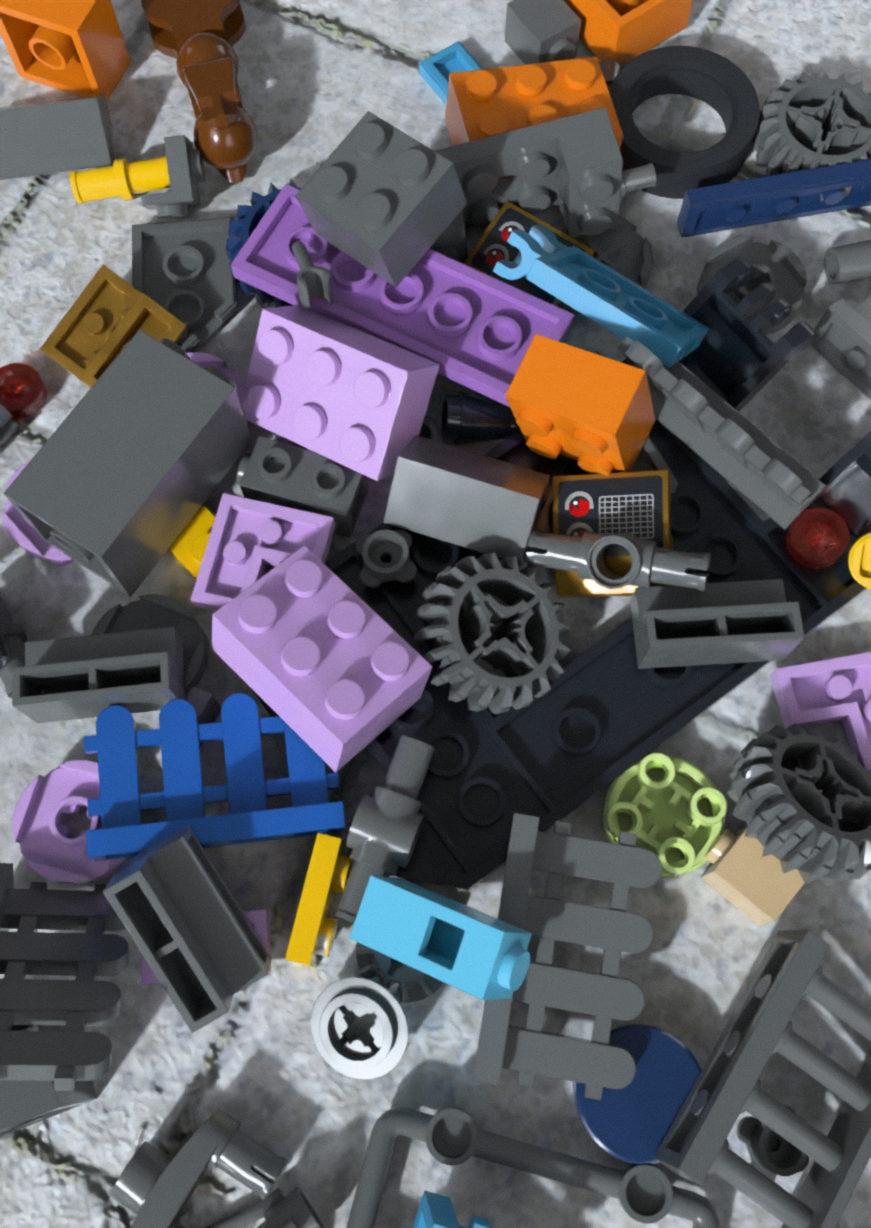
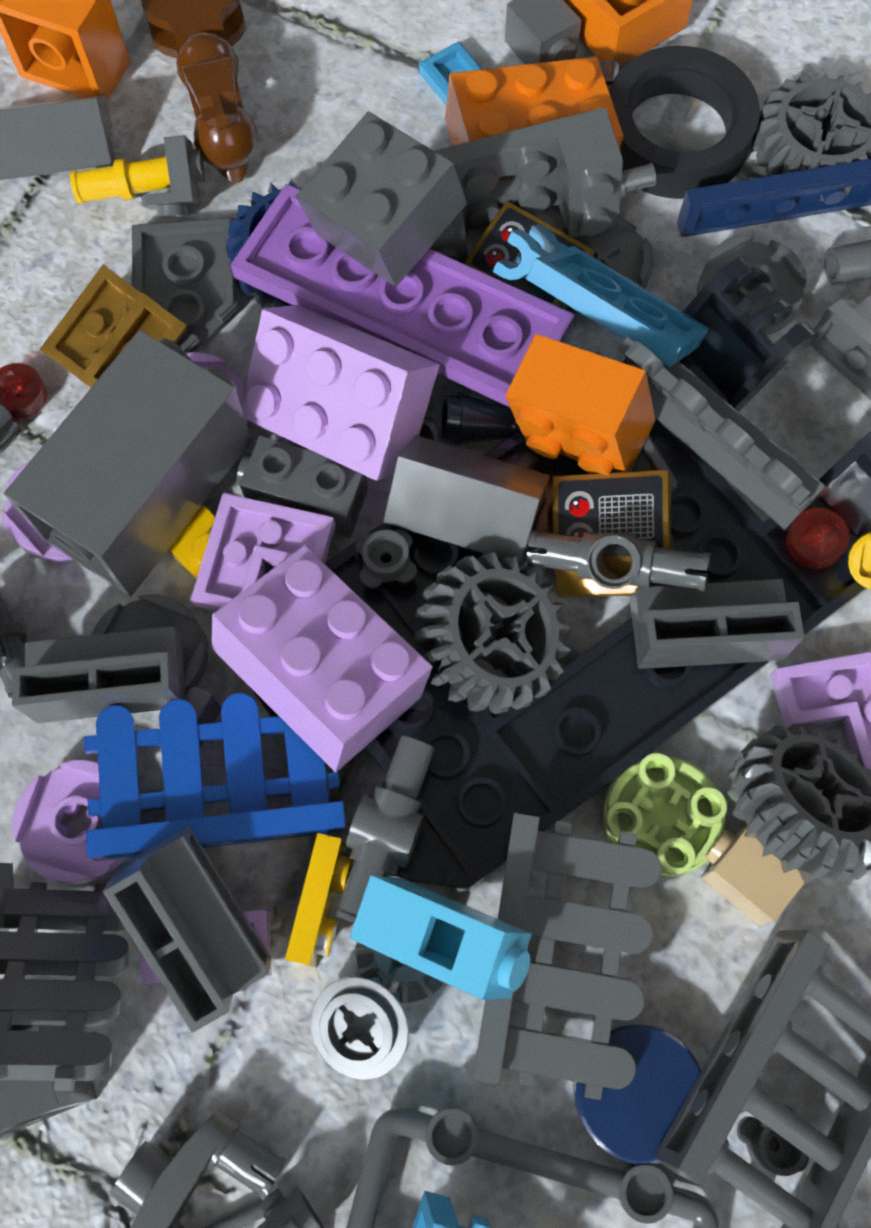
(311, 279): dark grey hand -> none

